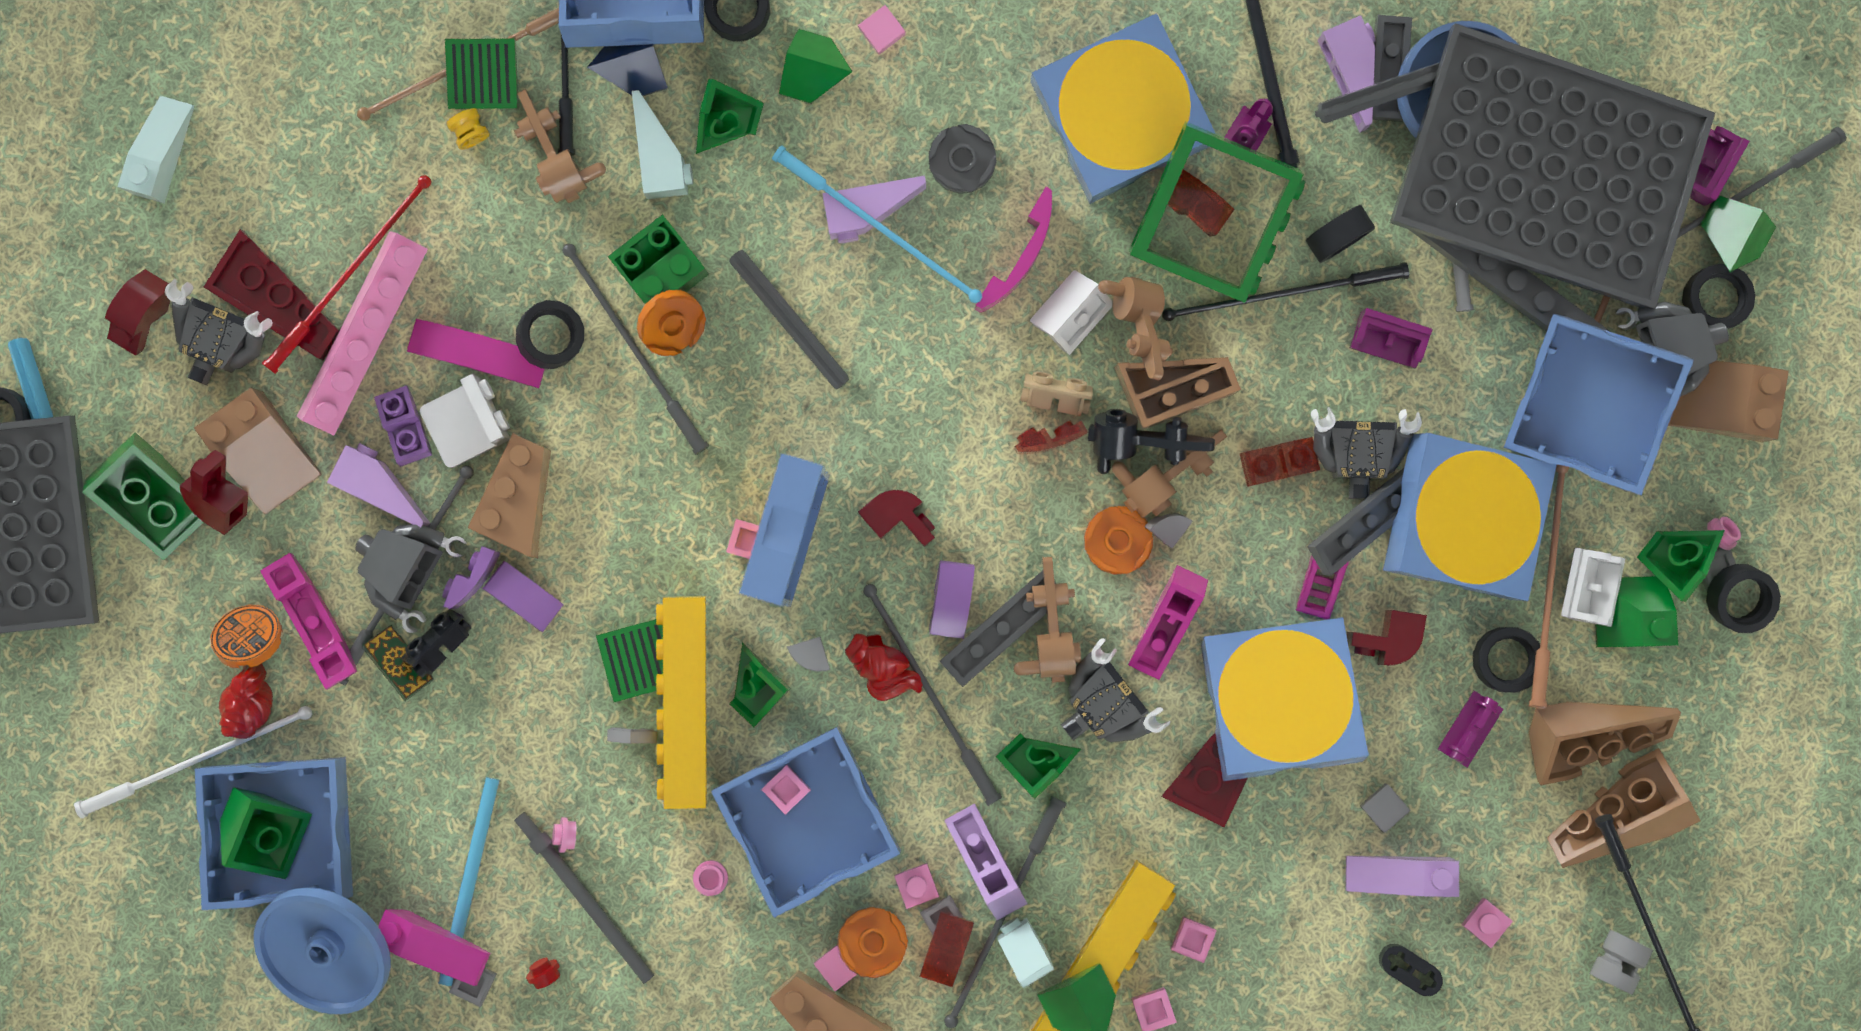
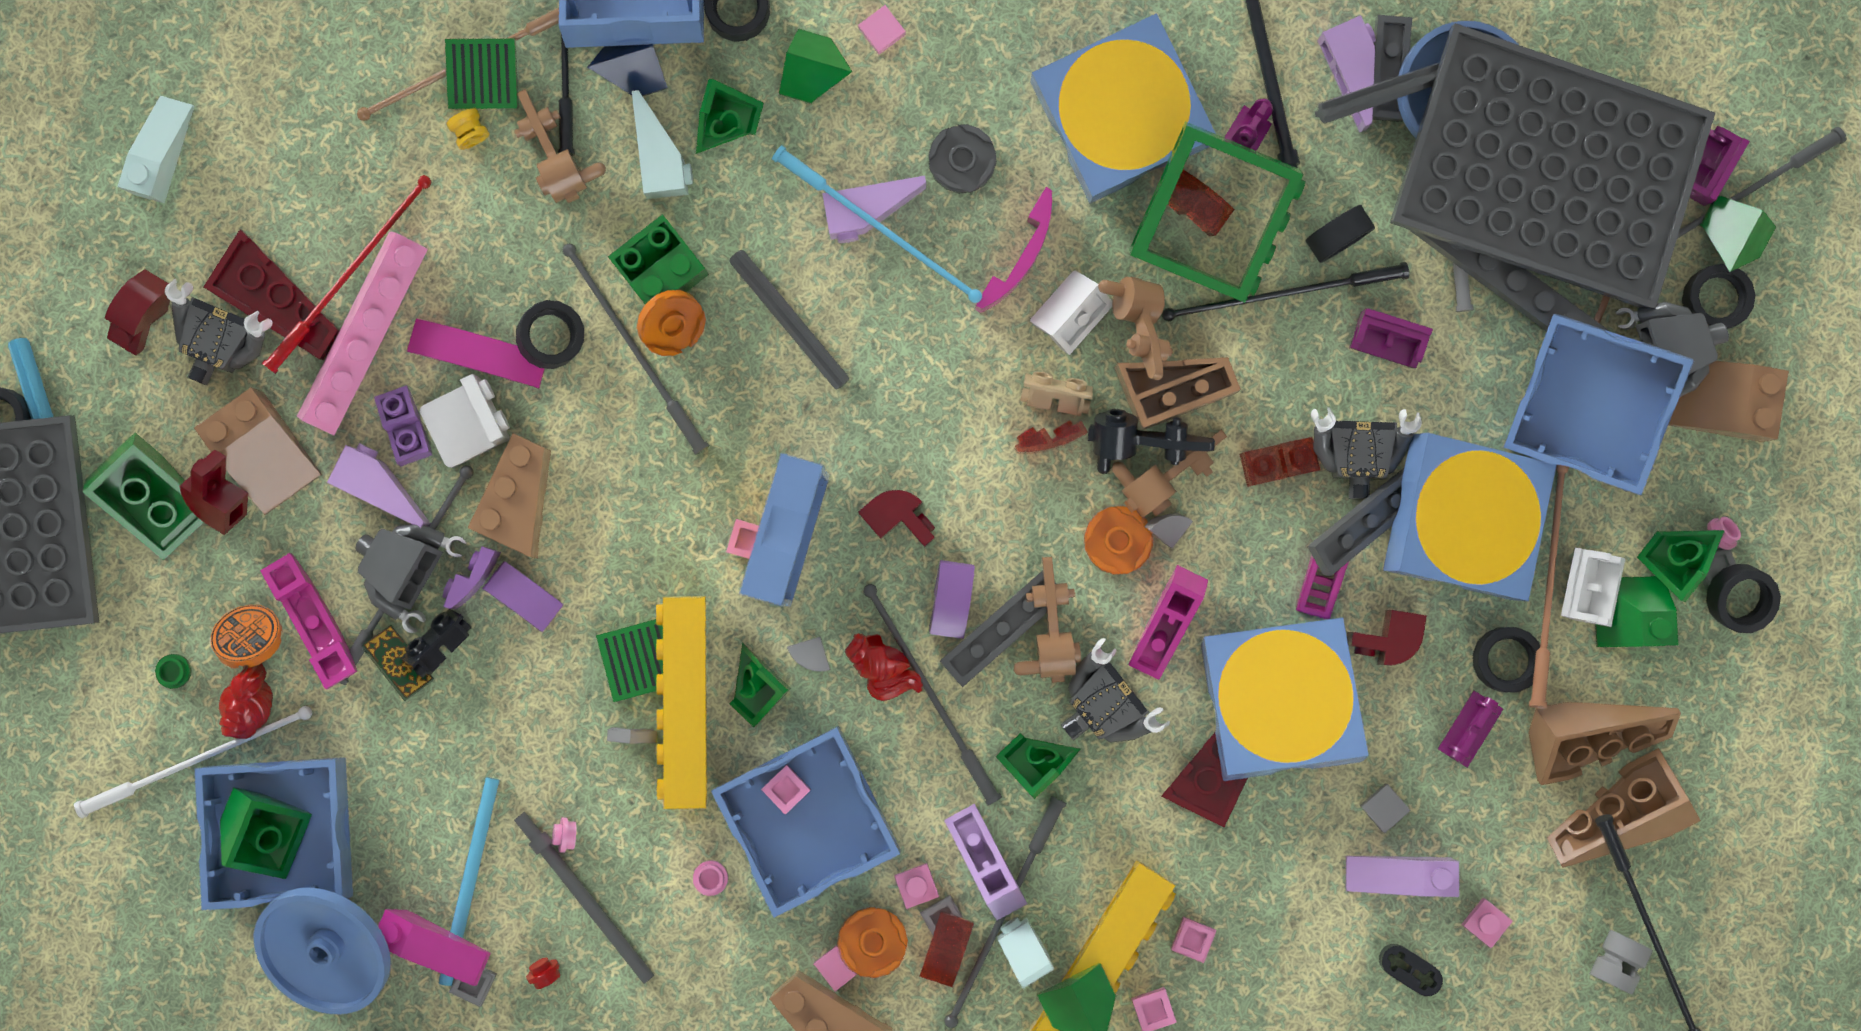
(173, 671): none -> green plate

